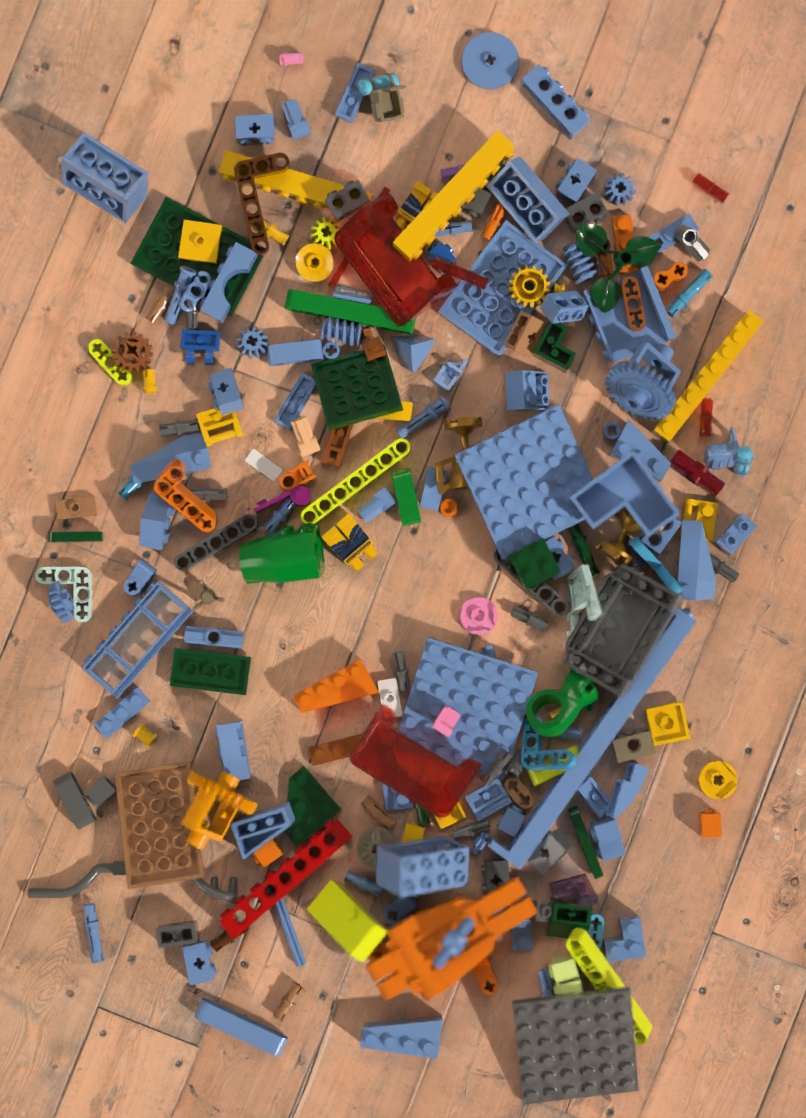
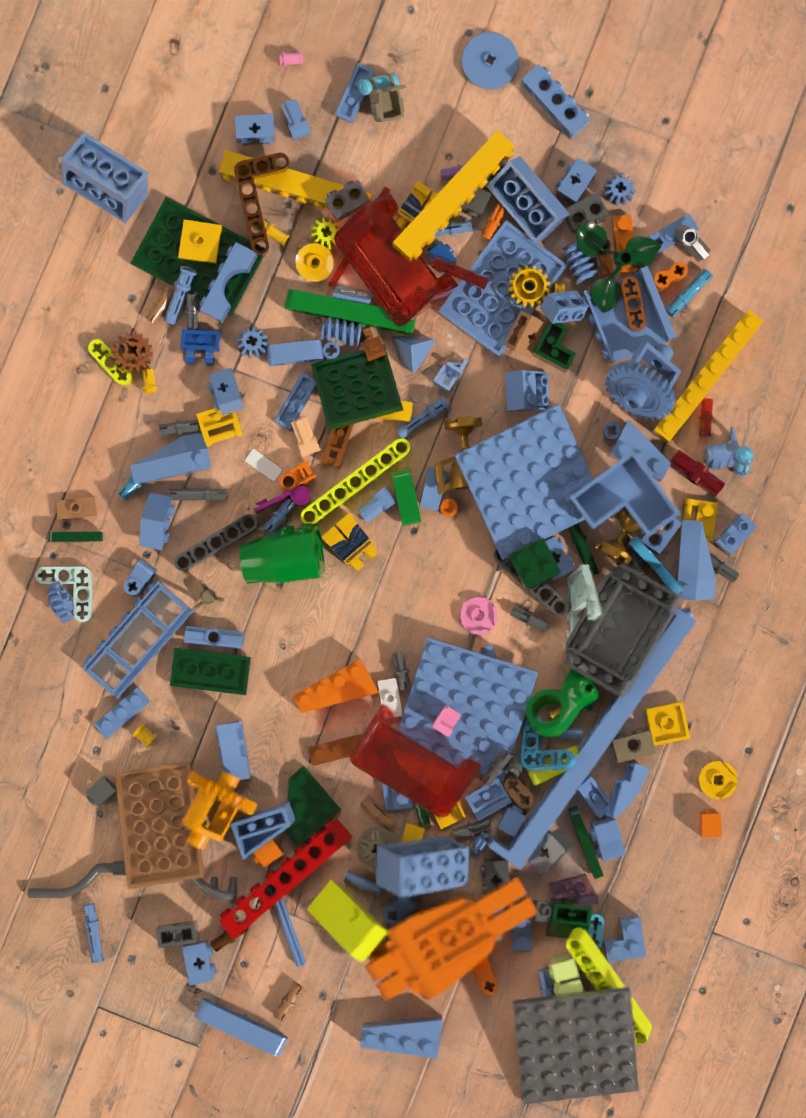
(74, 800): dark grey beam -> none
(187, 295): medium blue piece -> none
(204, 521): orange beam -> none
(453, 942): medium blue axle -> none
(710, 187): clear red axle -> none

